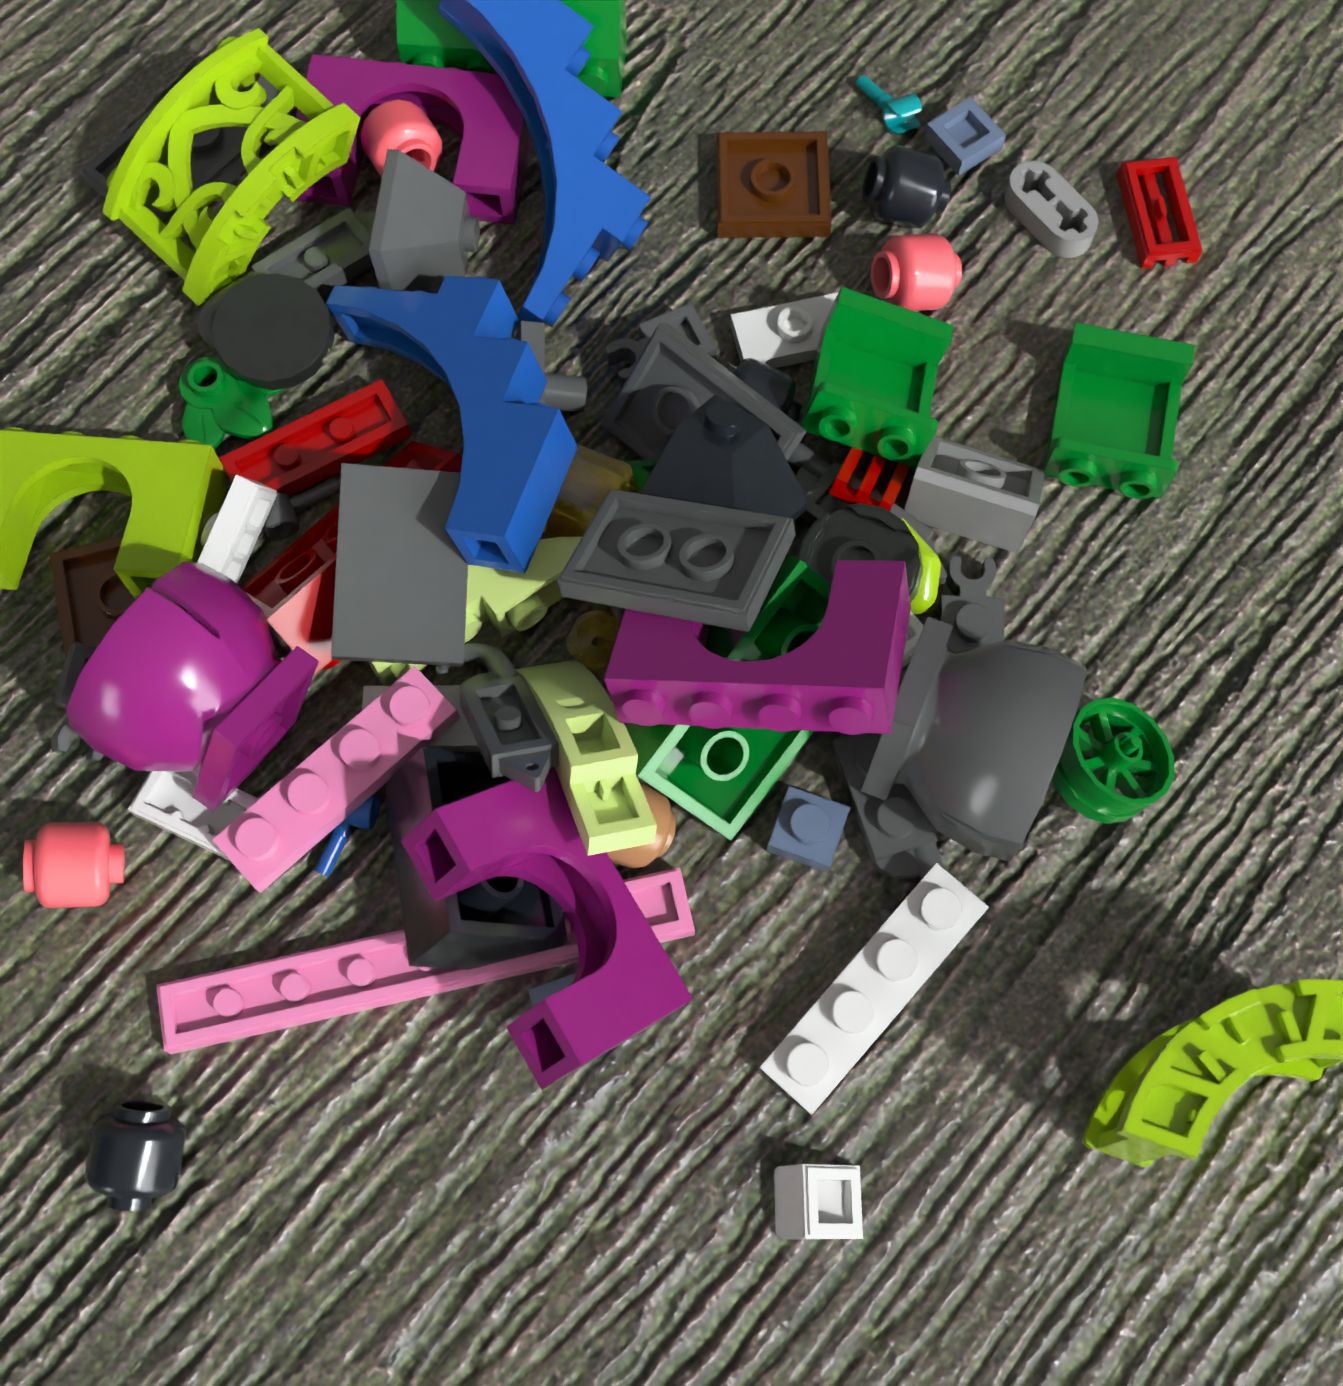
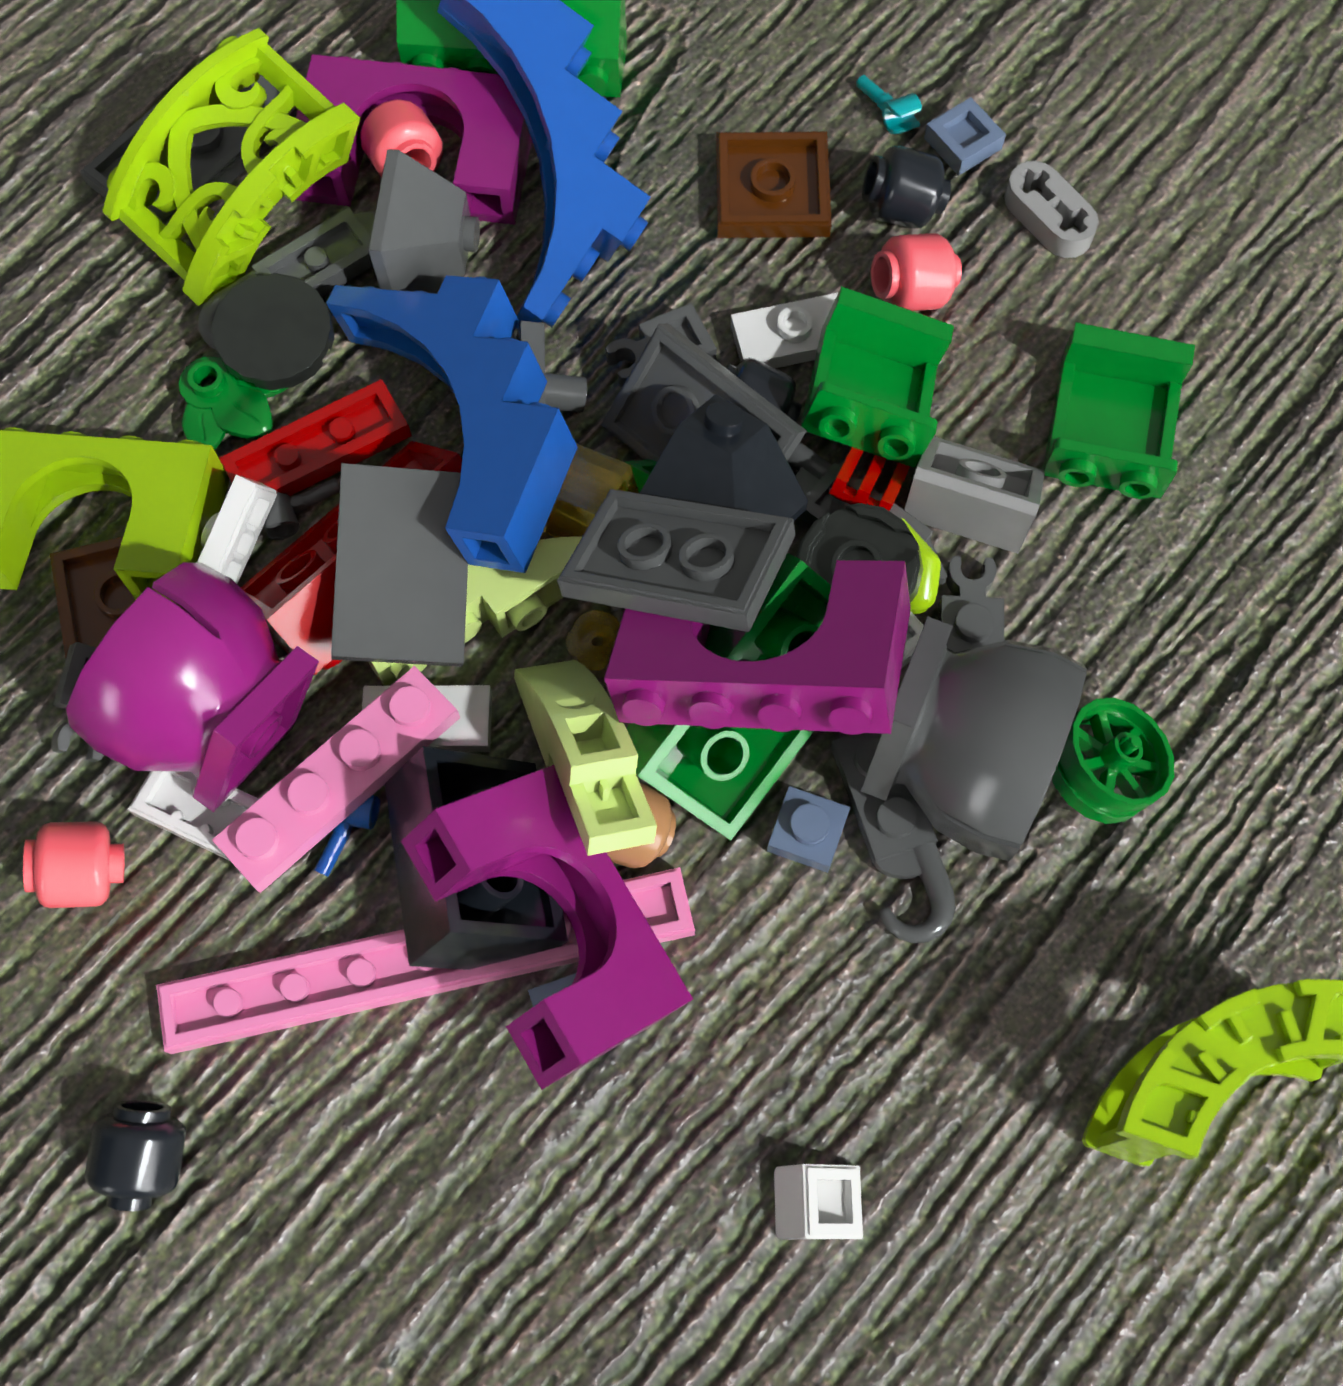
(506, 719): dark grey plate -> none
(873, 988): white plate -> none
(1143, 237): red tile -> none

